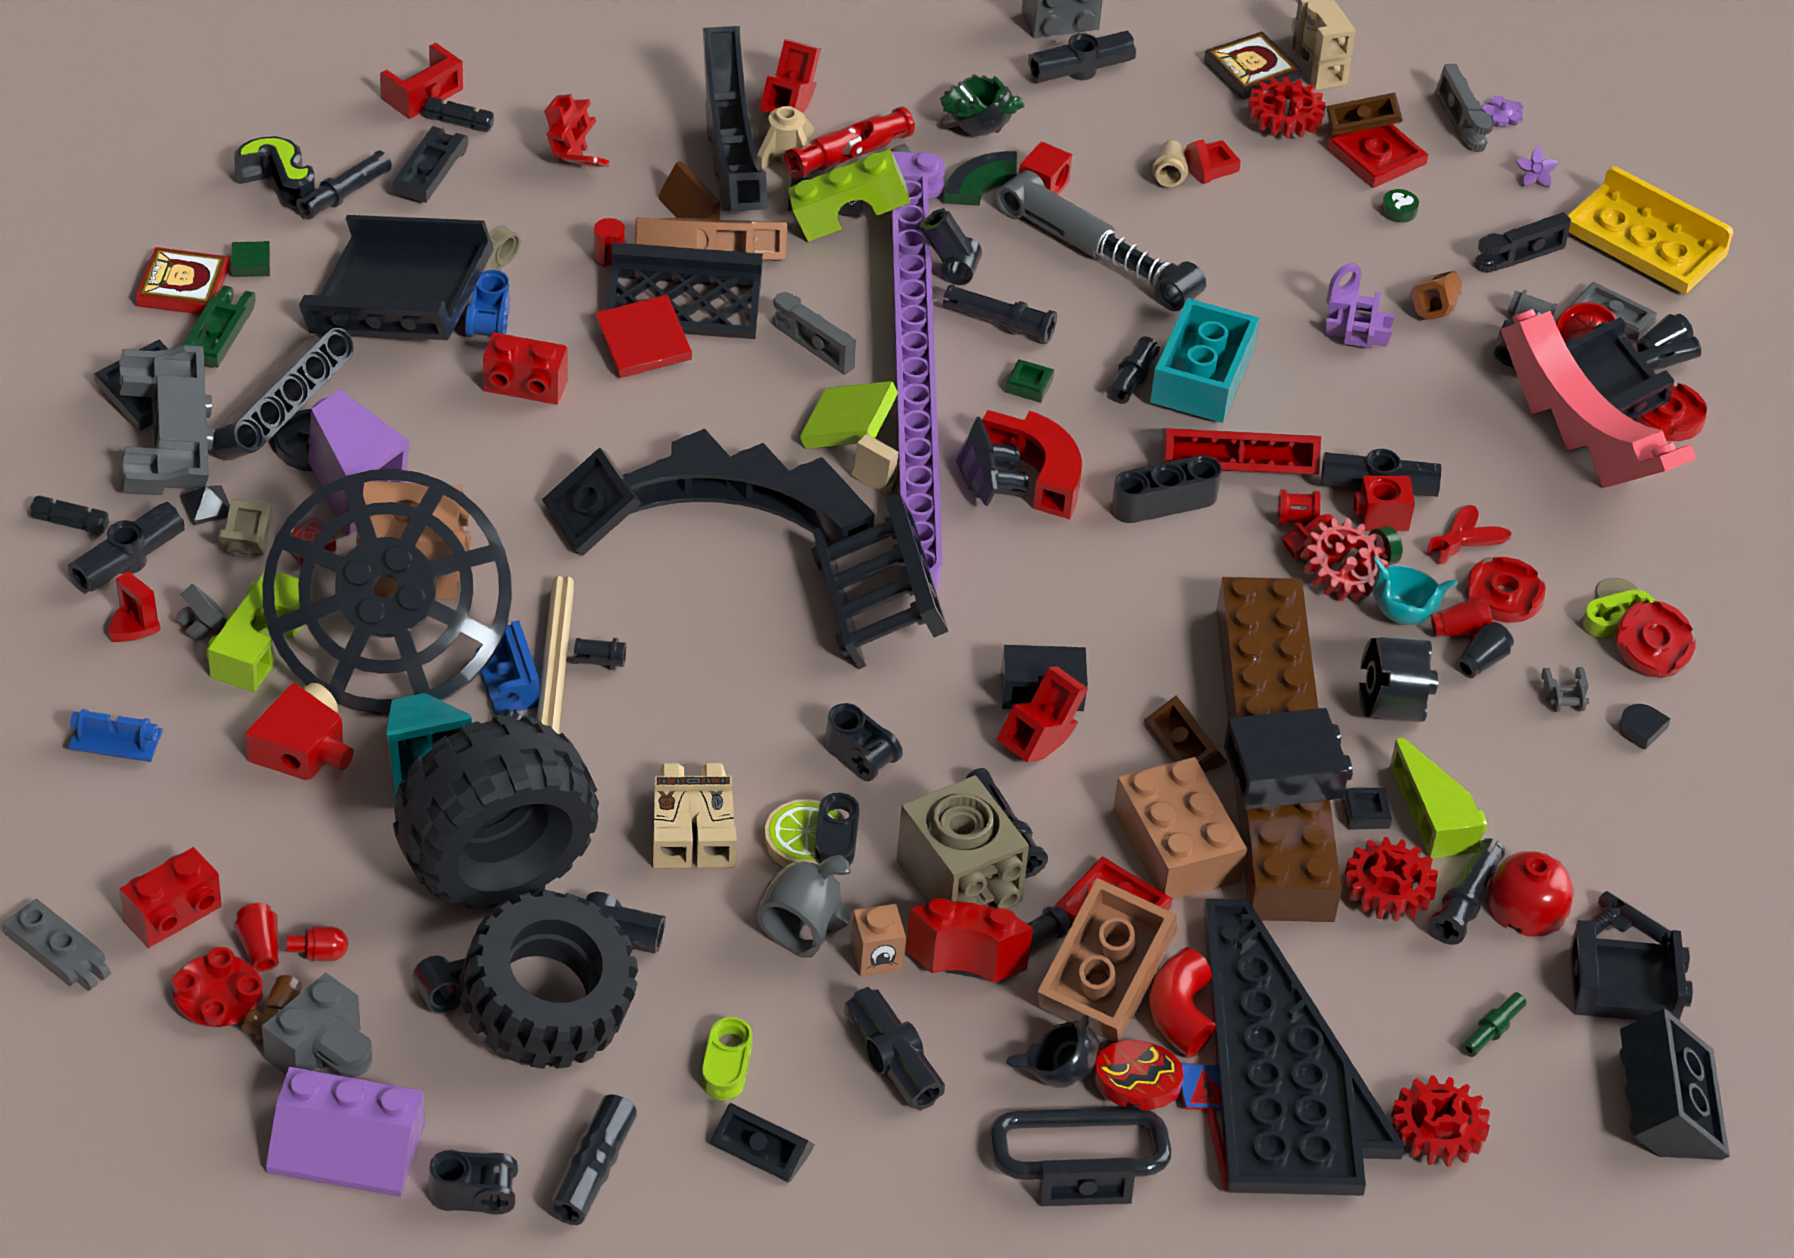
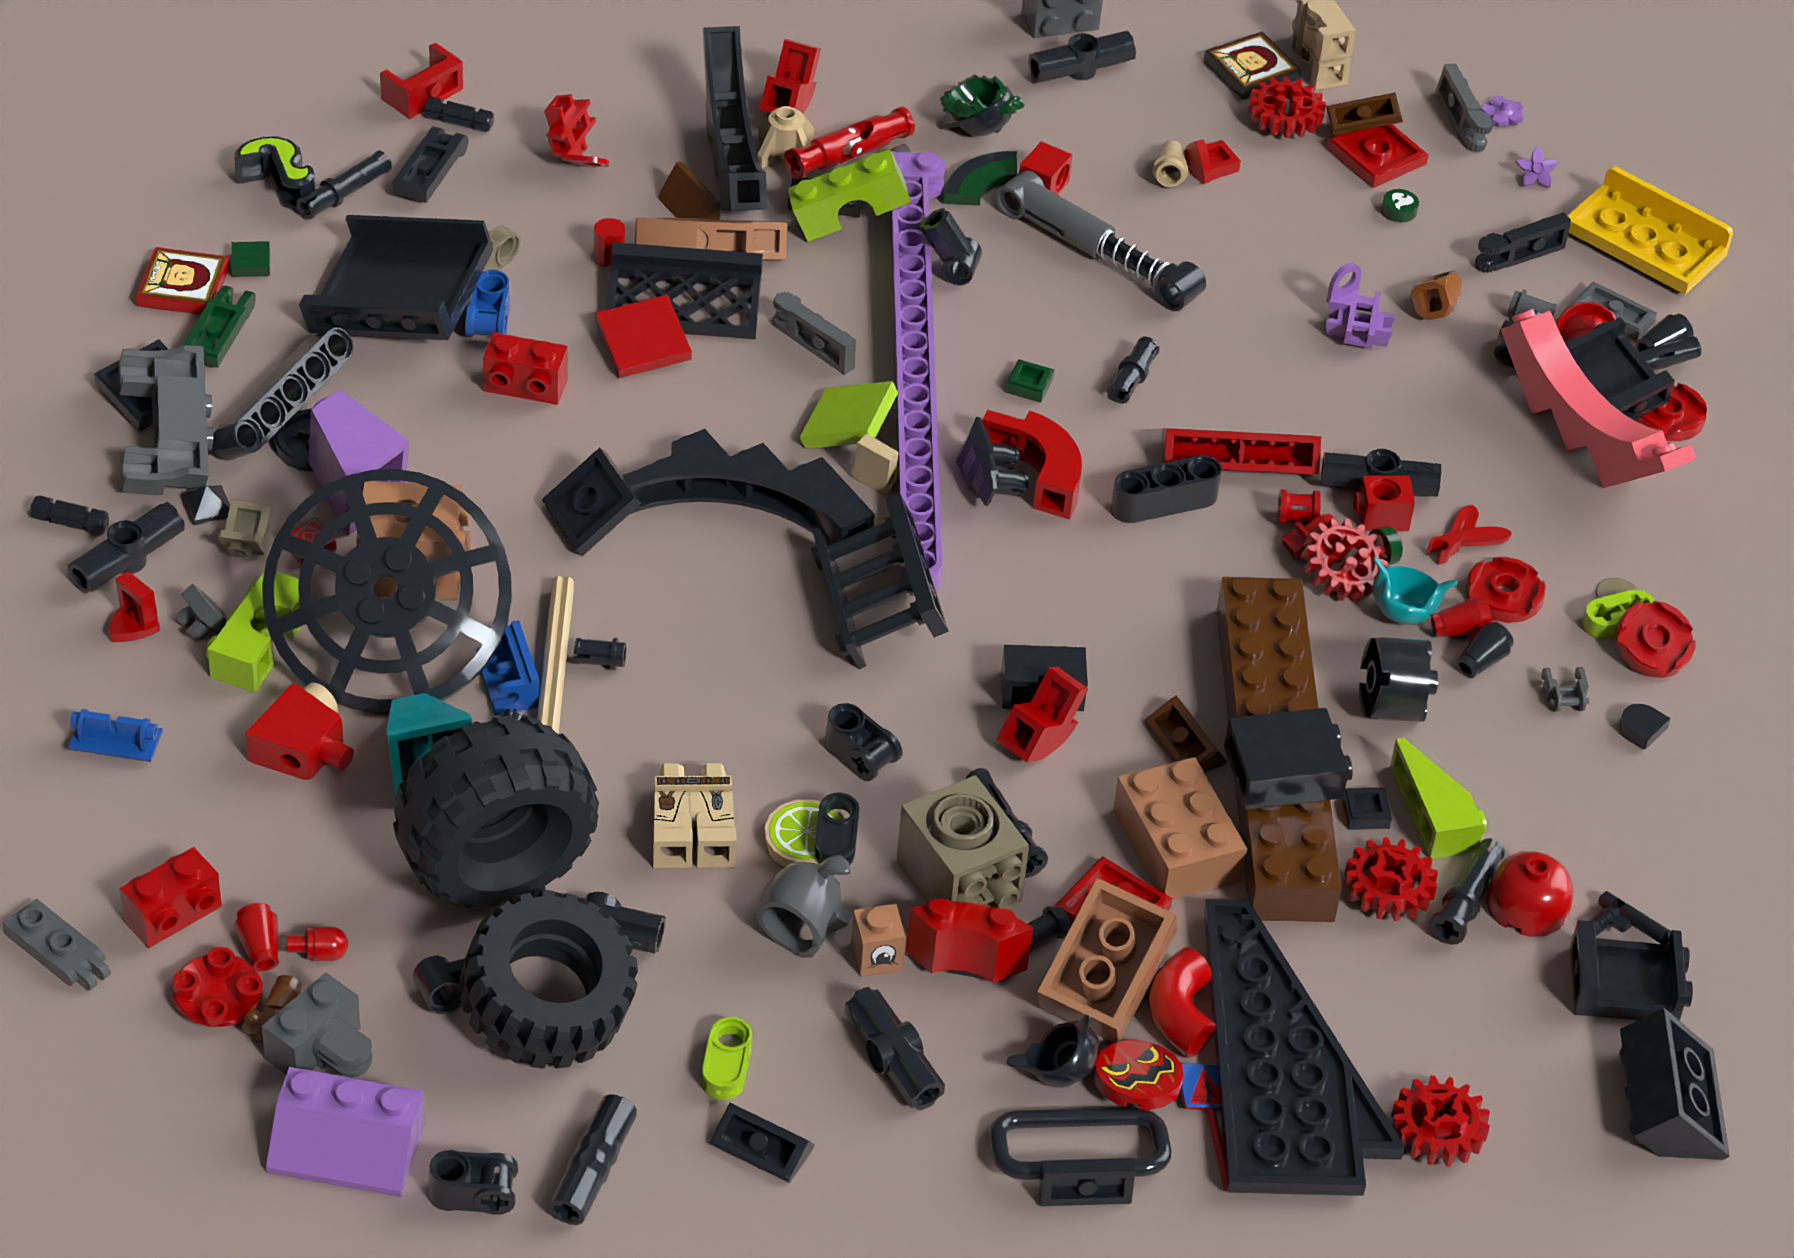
(1015, 316): black pin -> none
(1204, 360): teal brick -> none
(1494, 1024): dark green bar -> none

